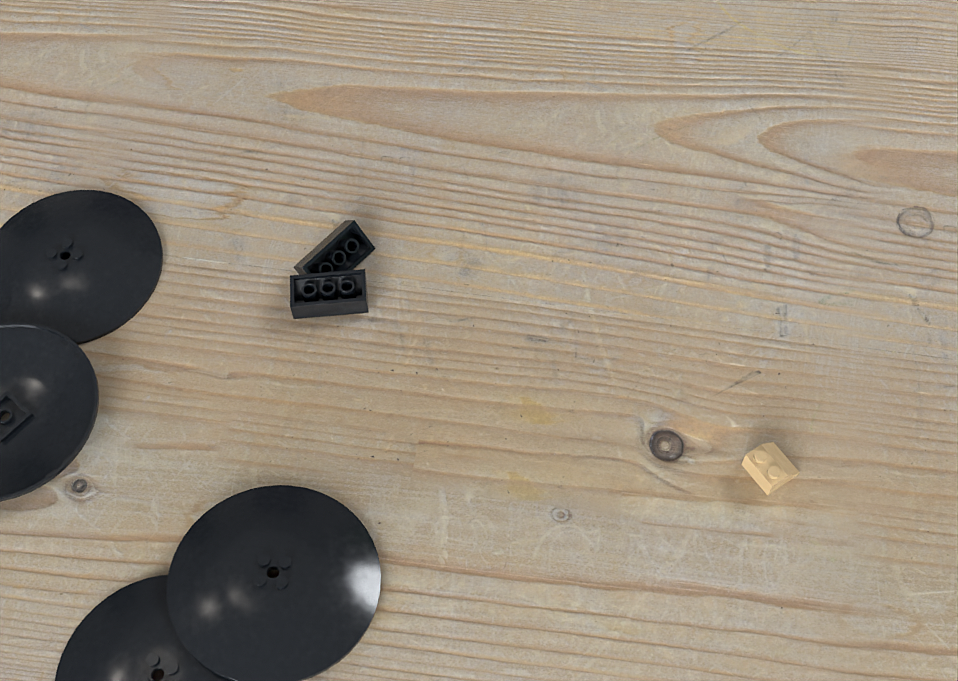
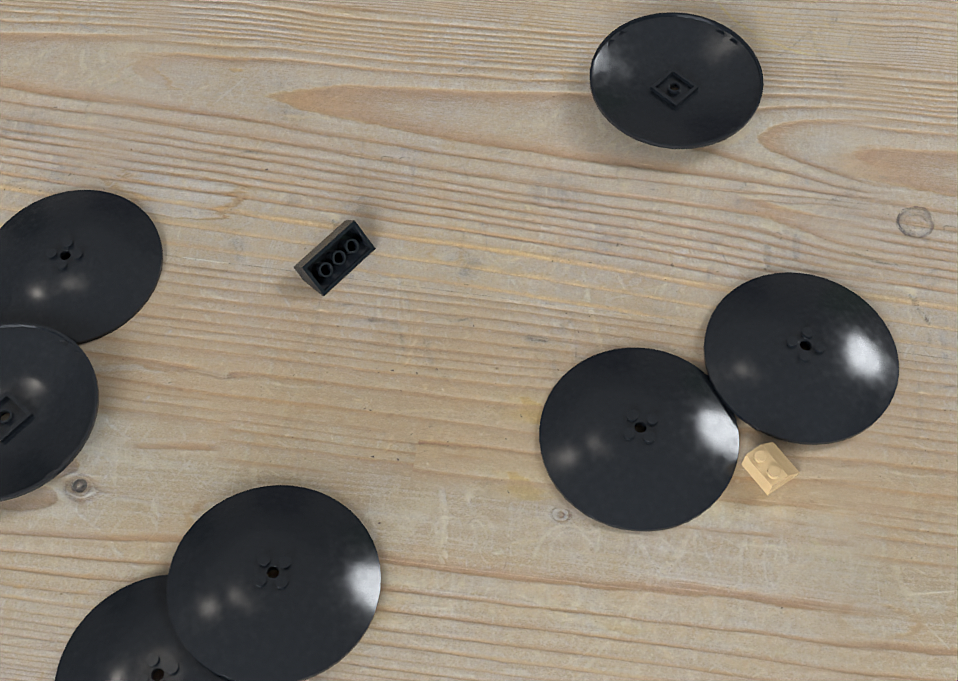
(328, 294): black slope -> none
(632, 476): none -> black dish
(705, 60): none -> black dish
(796, 392): none -> black dish

